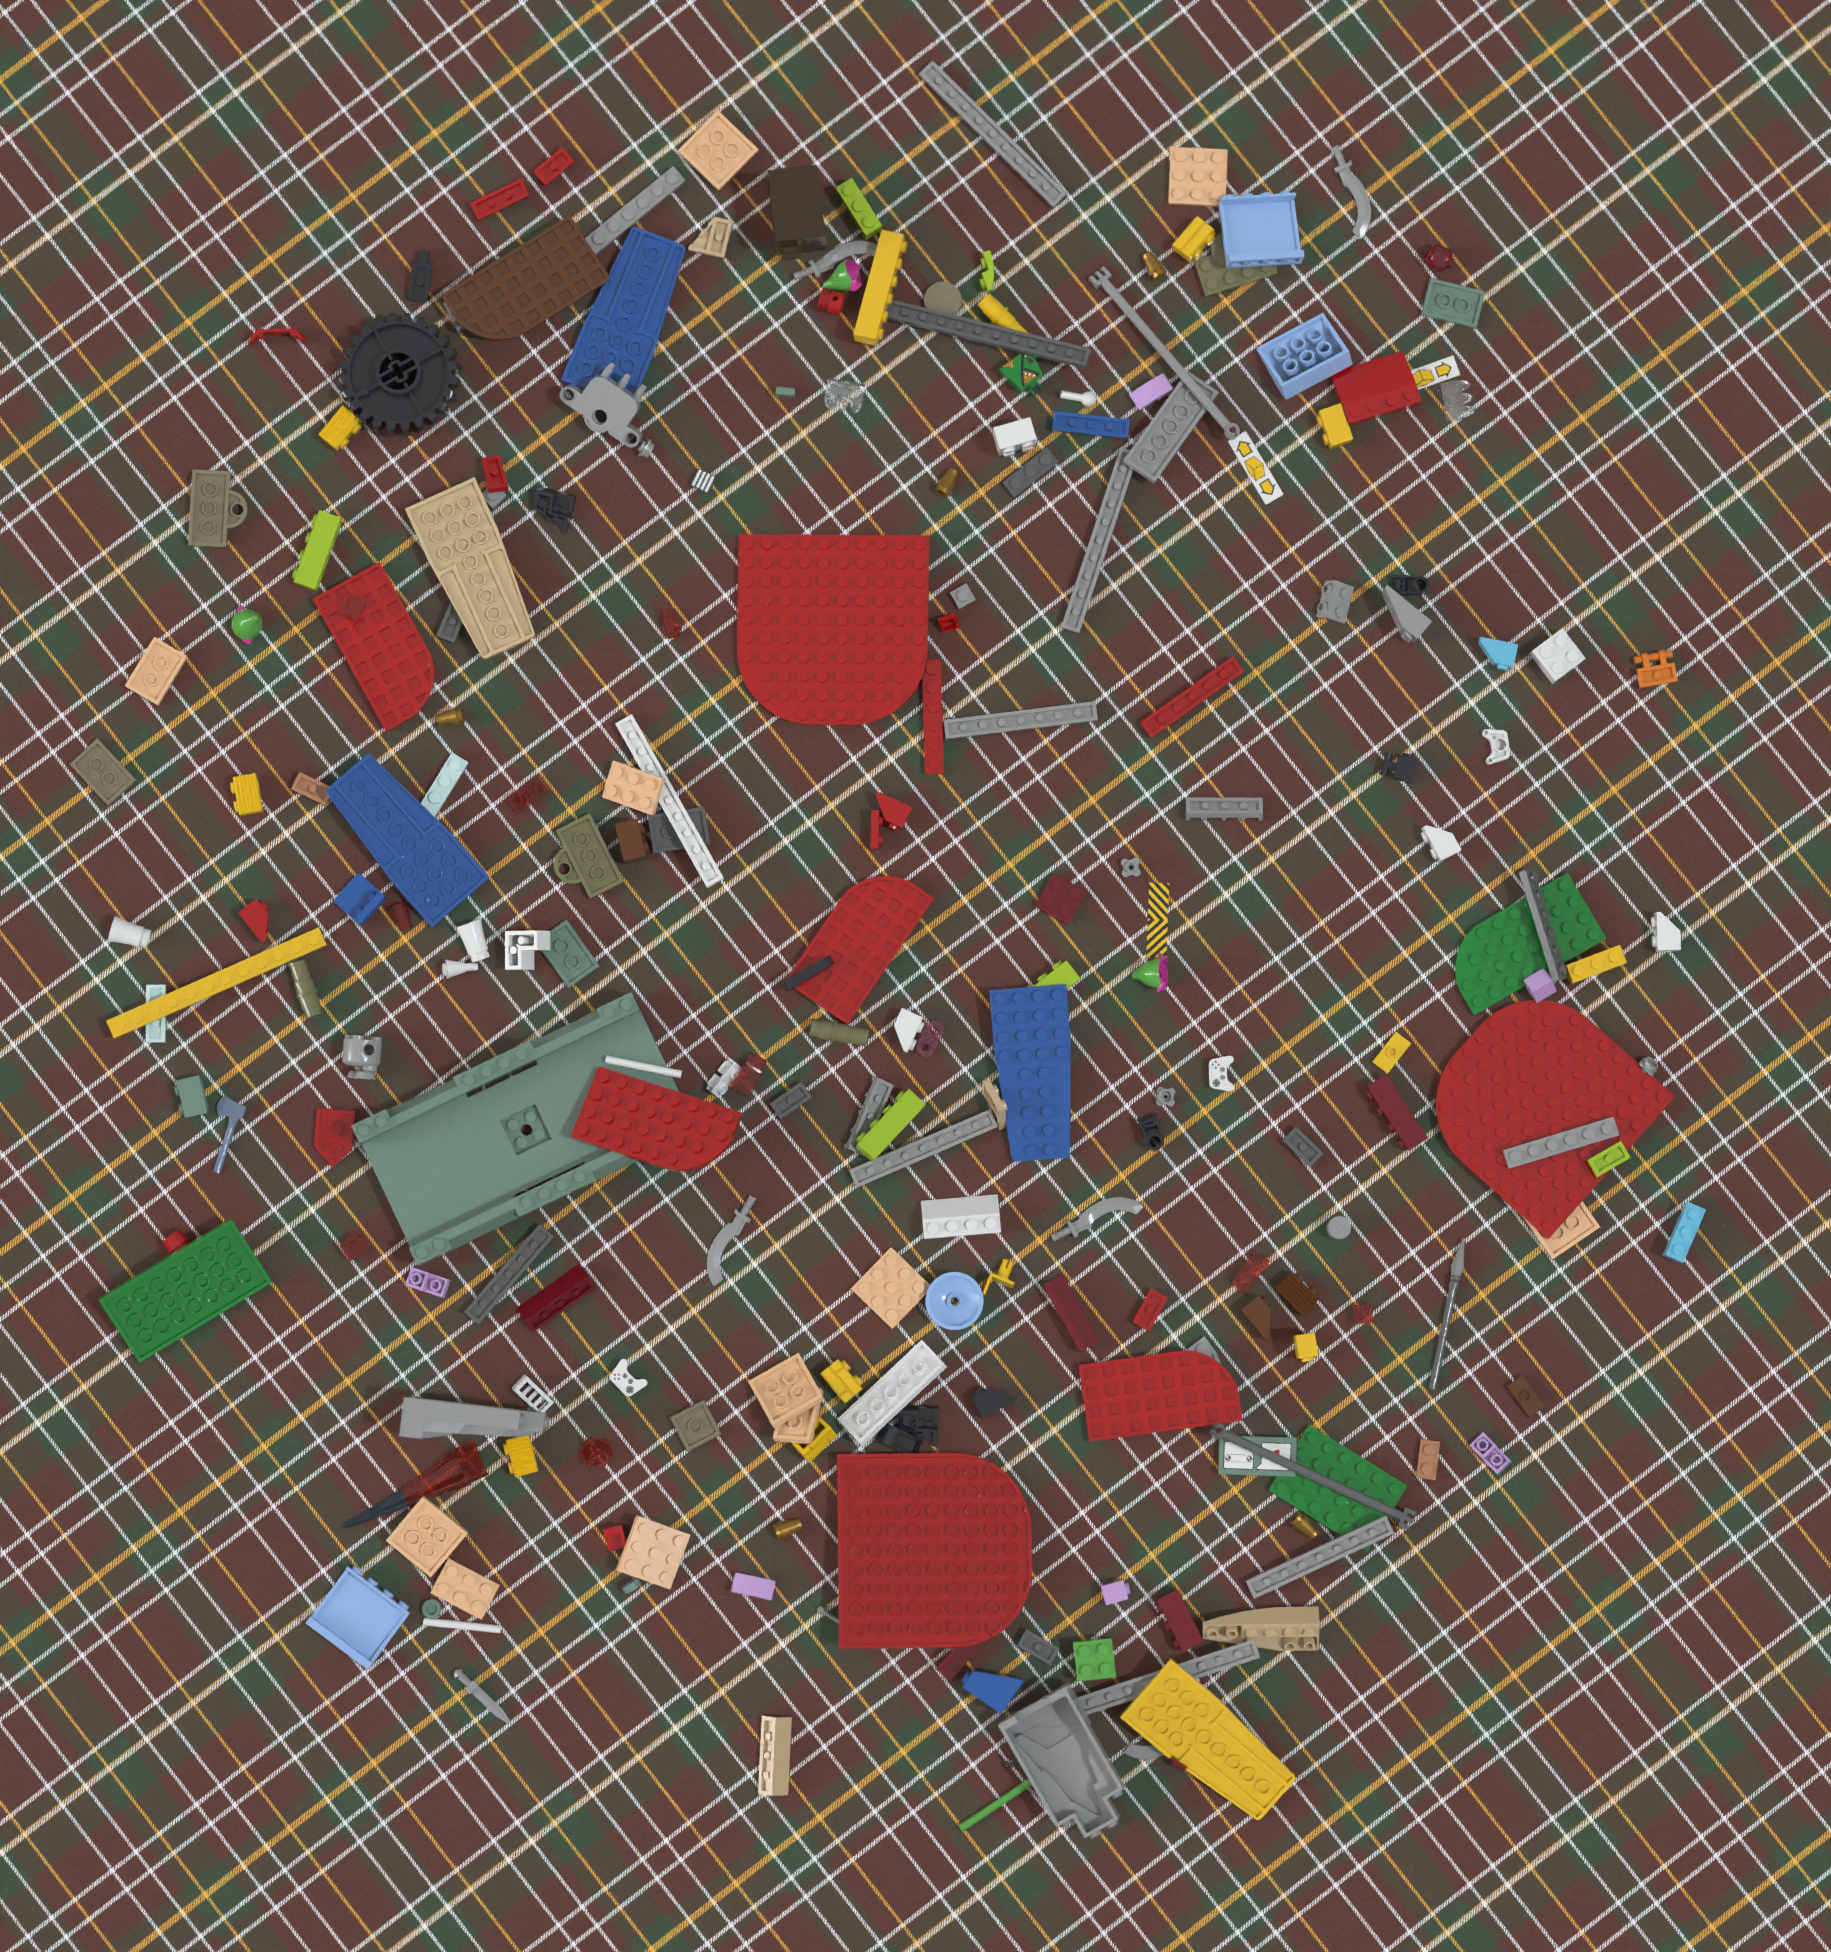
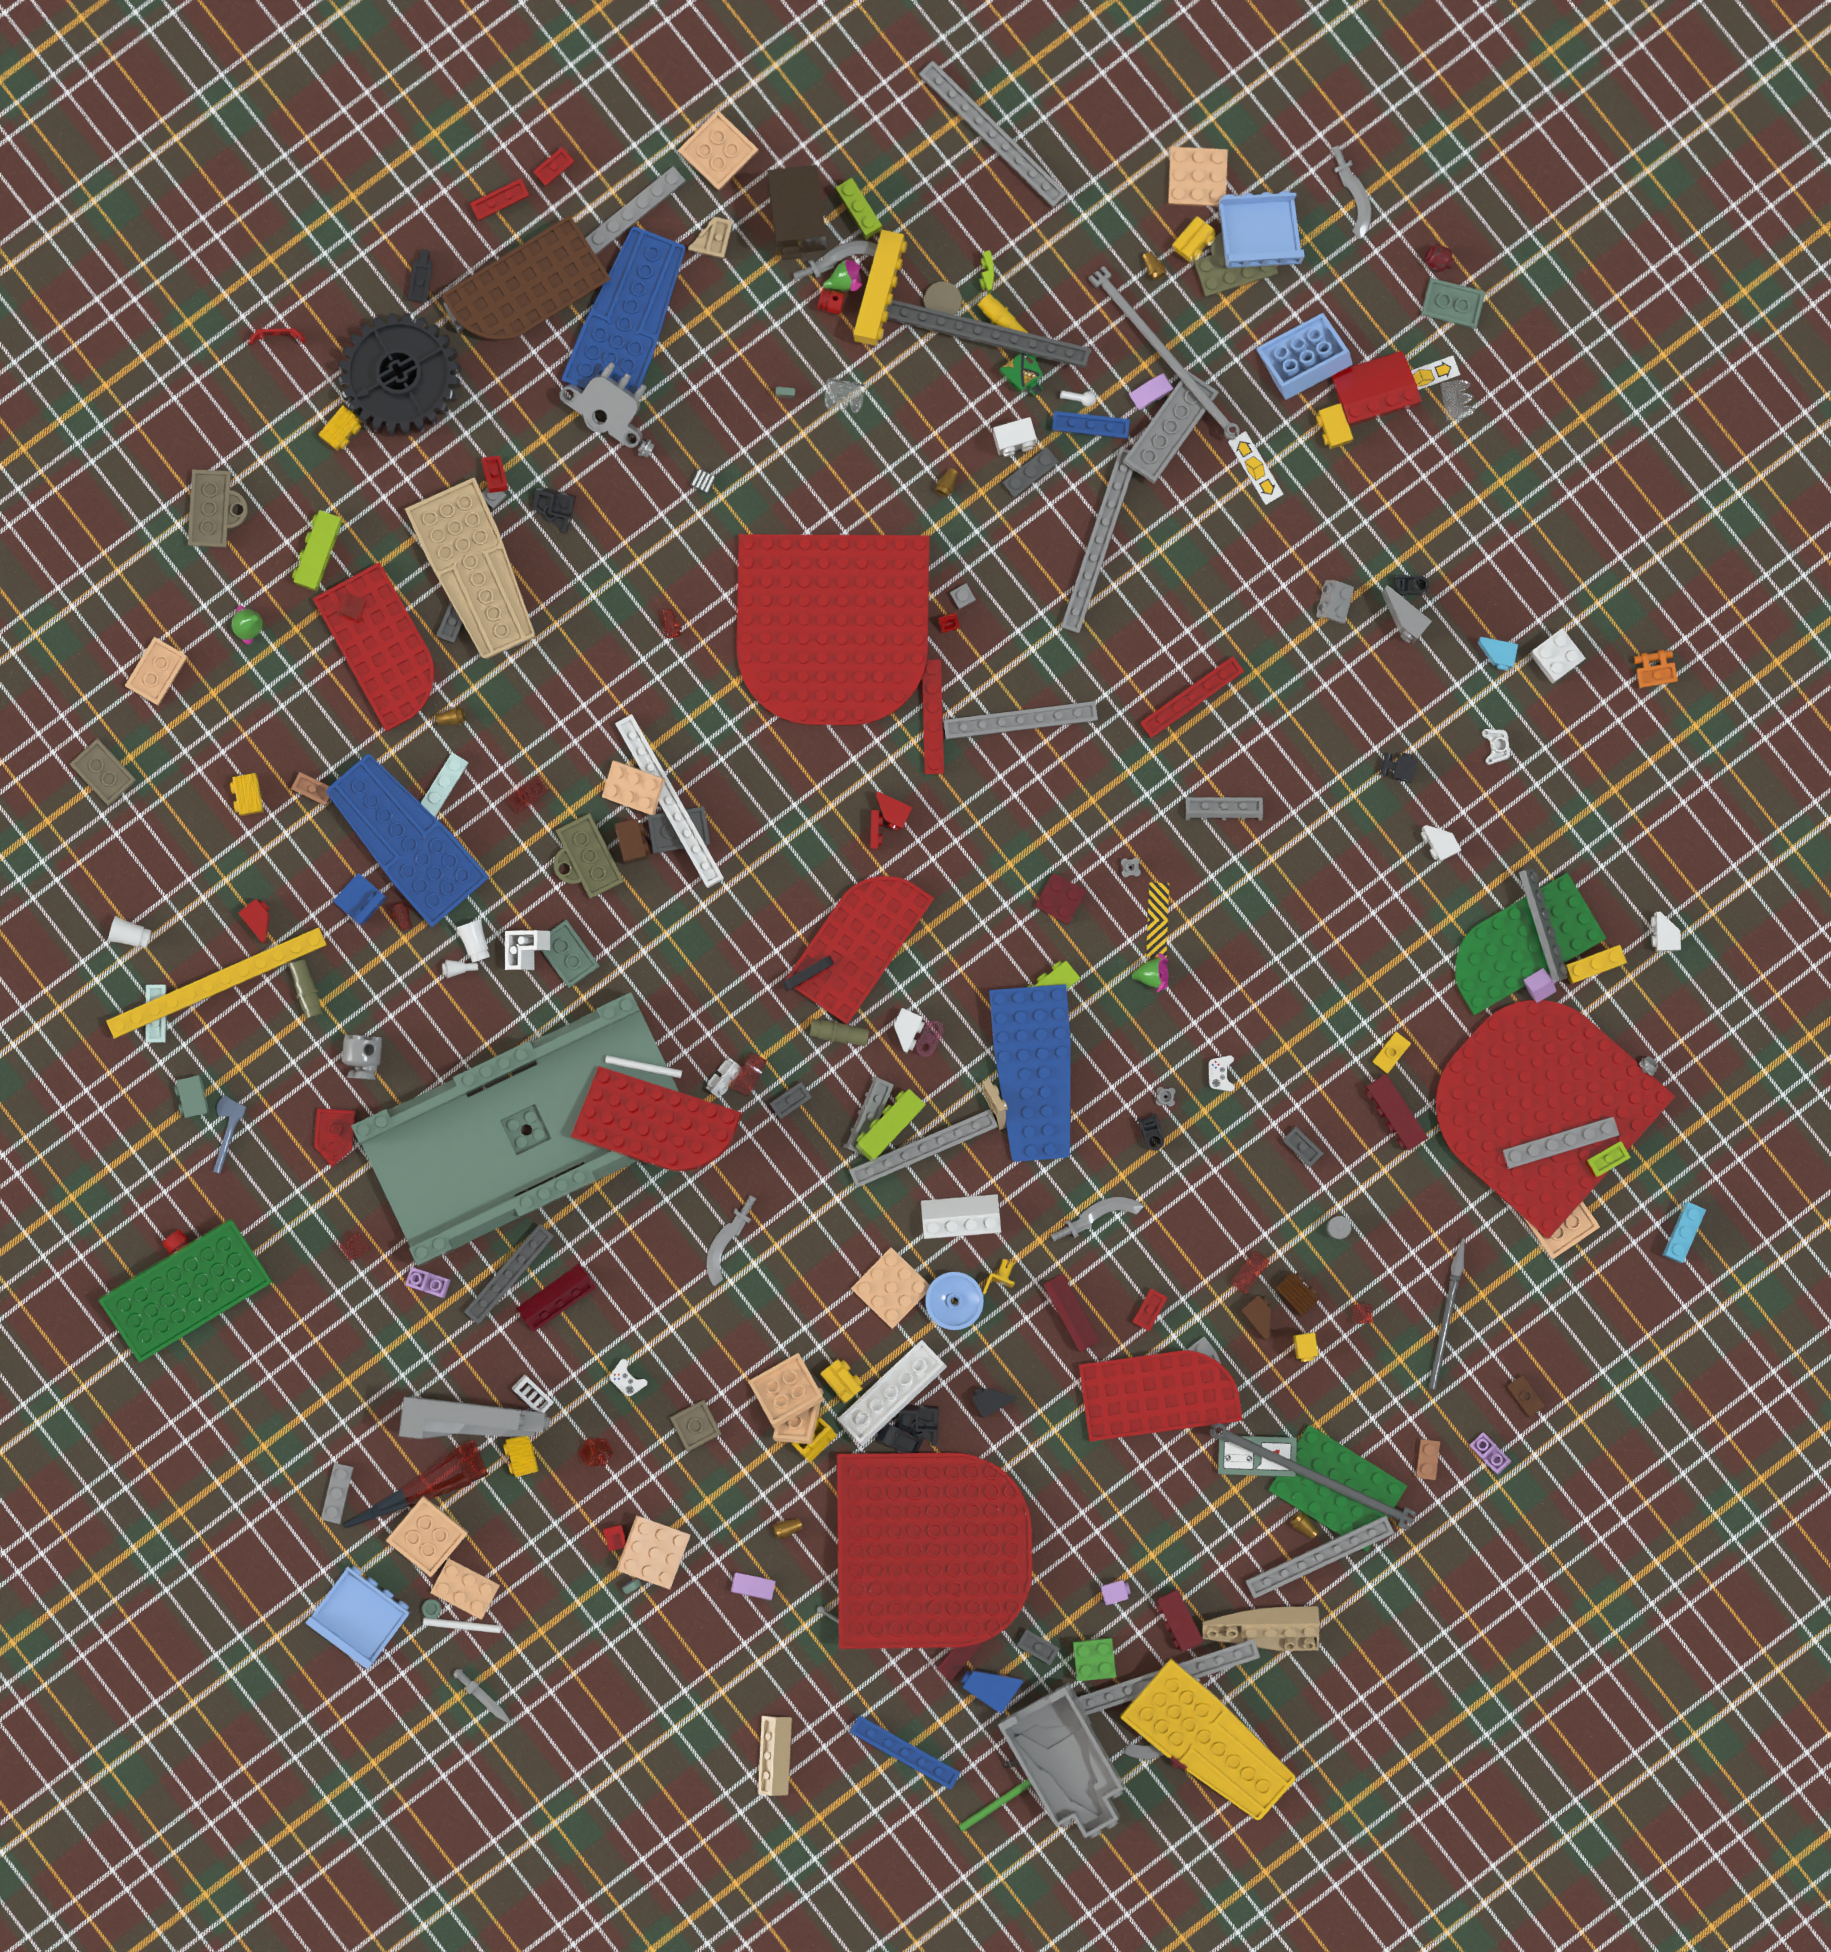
(337, 1493): none -> light grey plate
(905, 1752): none -> blue plate

